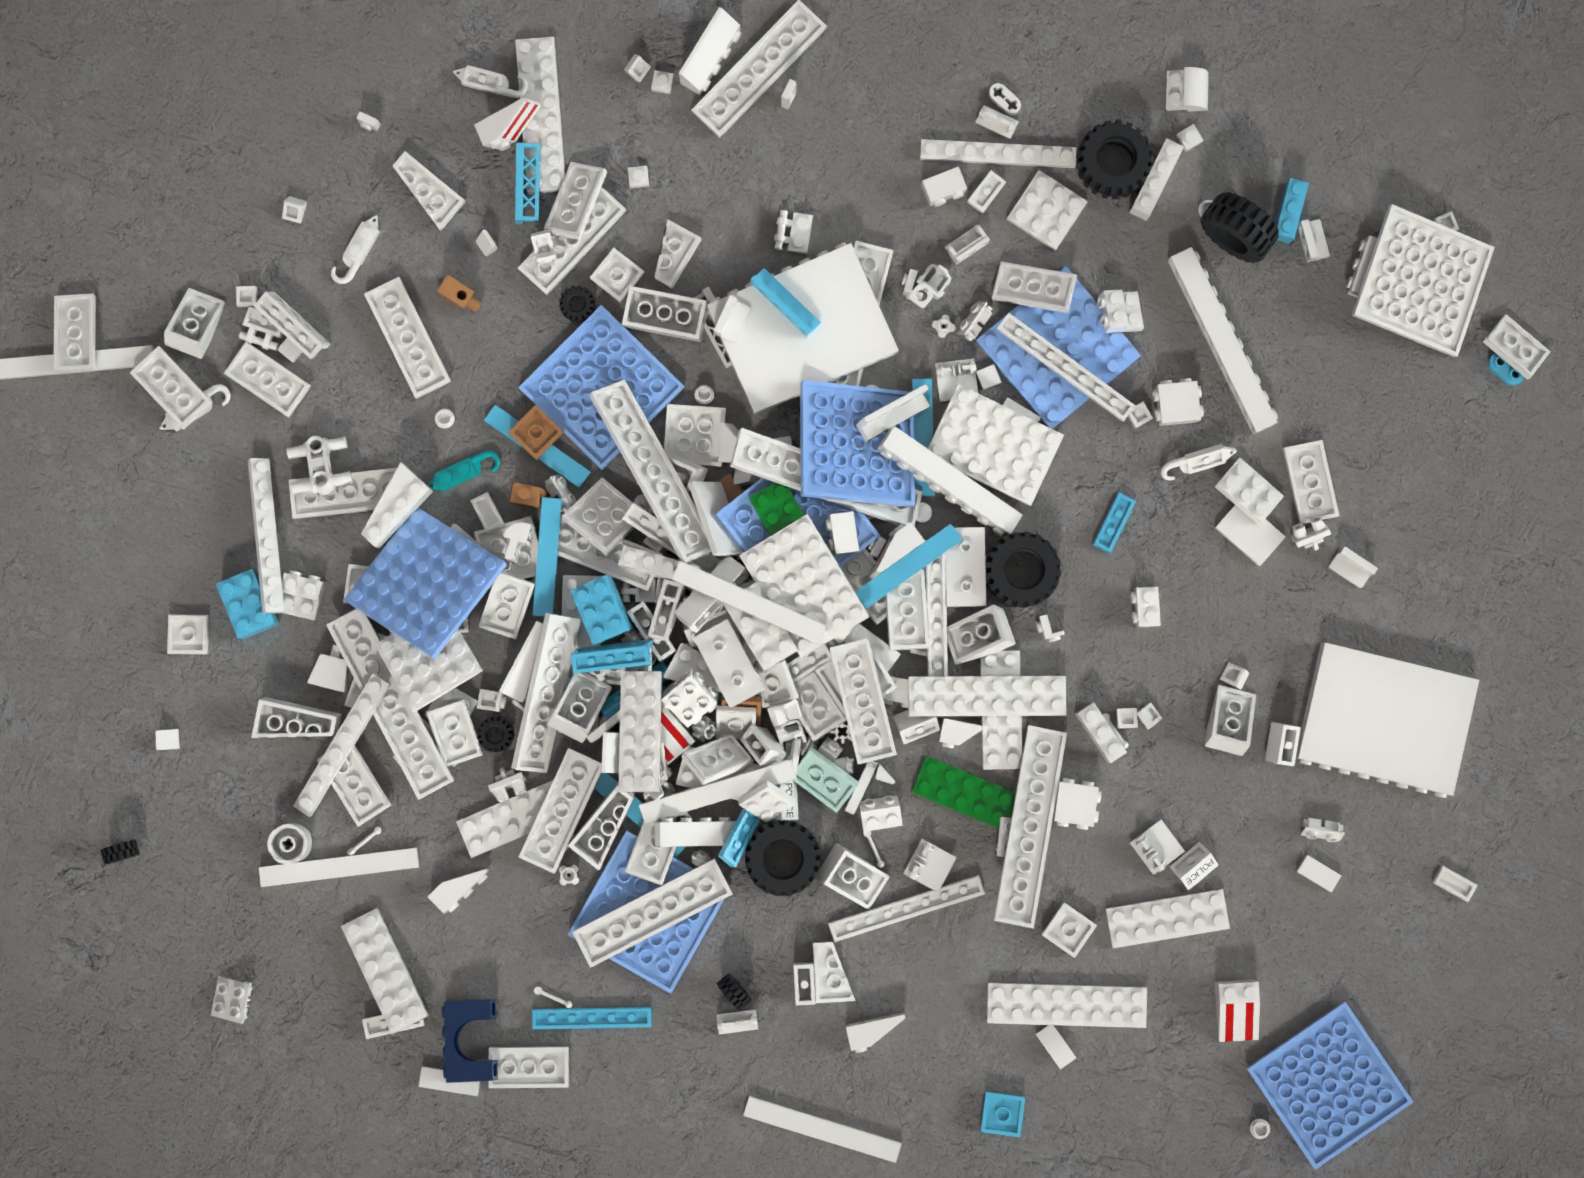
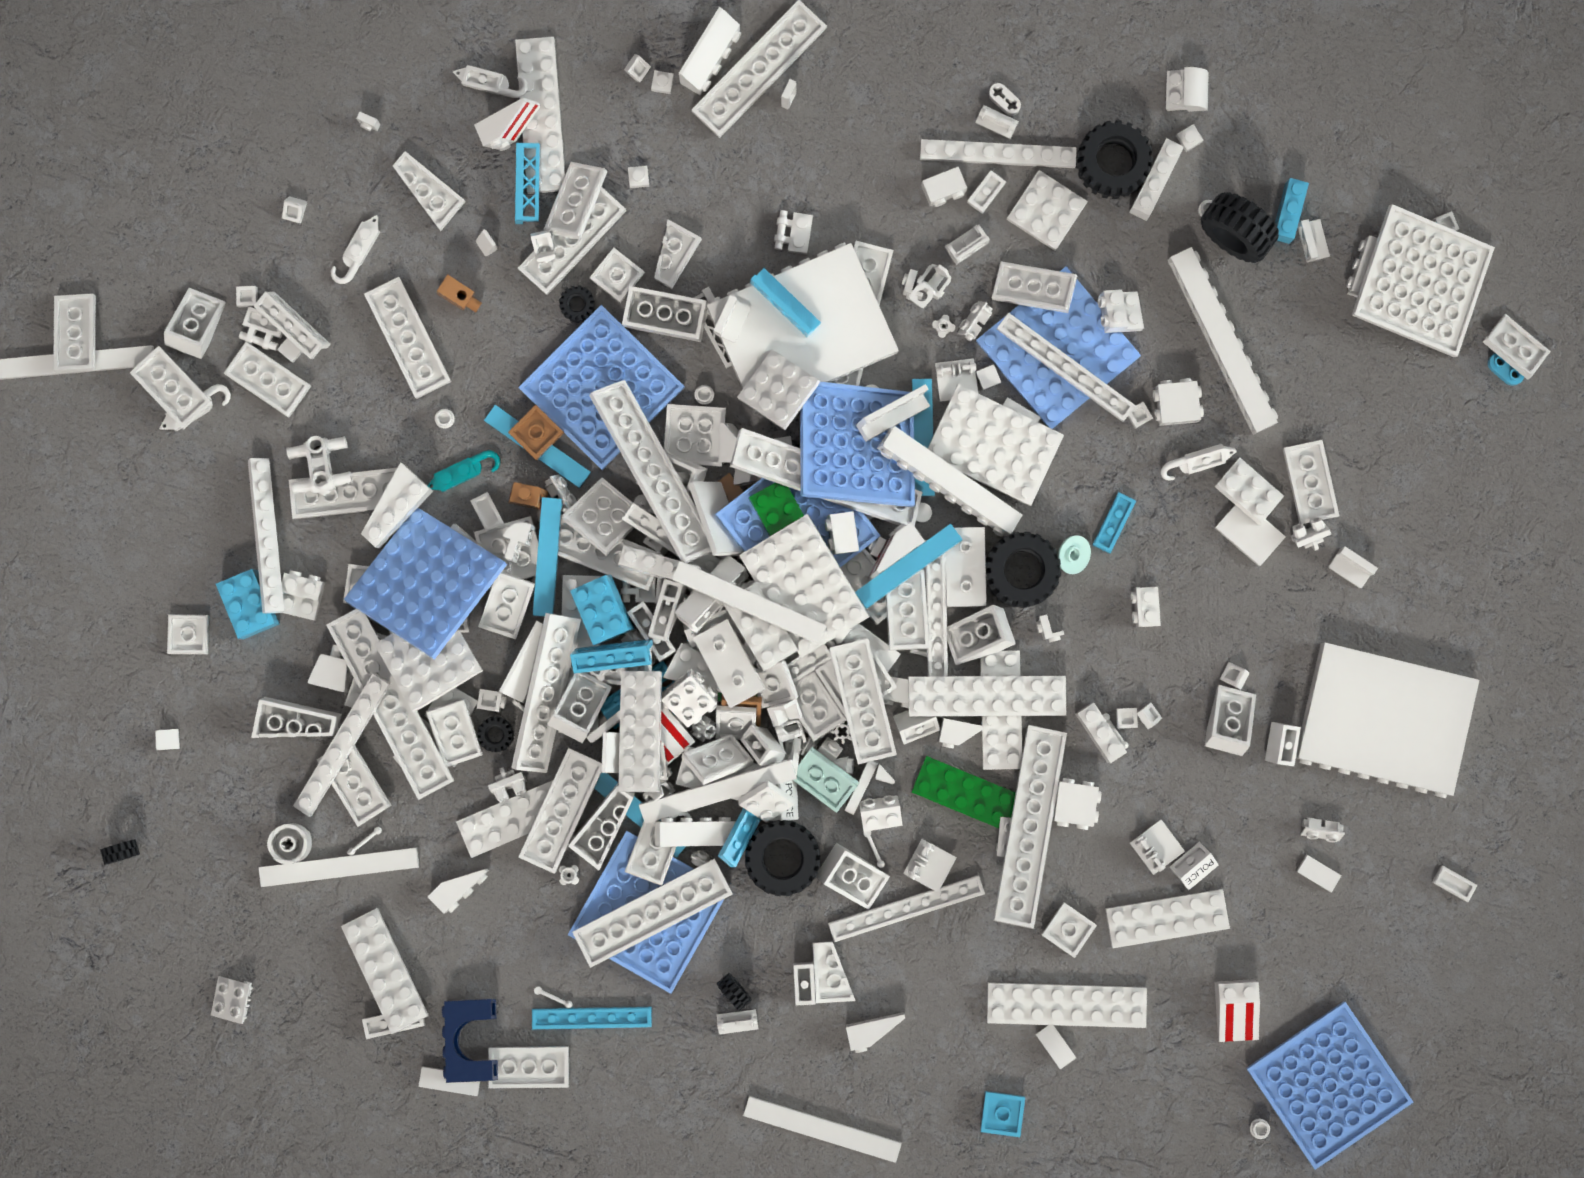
(778, 389): none -> white plate
(1080, 554): none -> light aqua dish

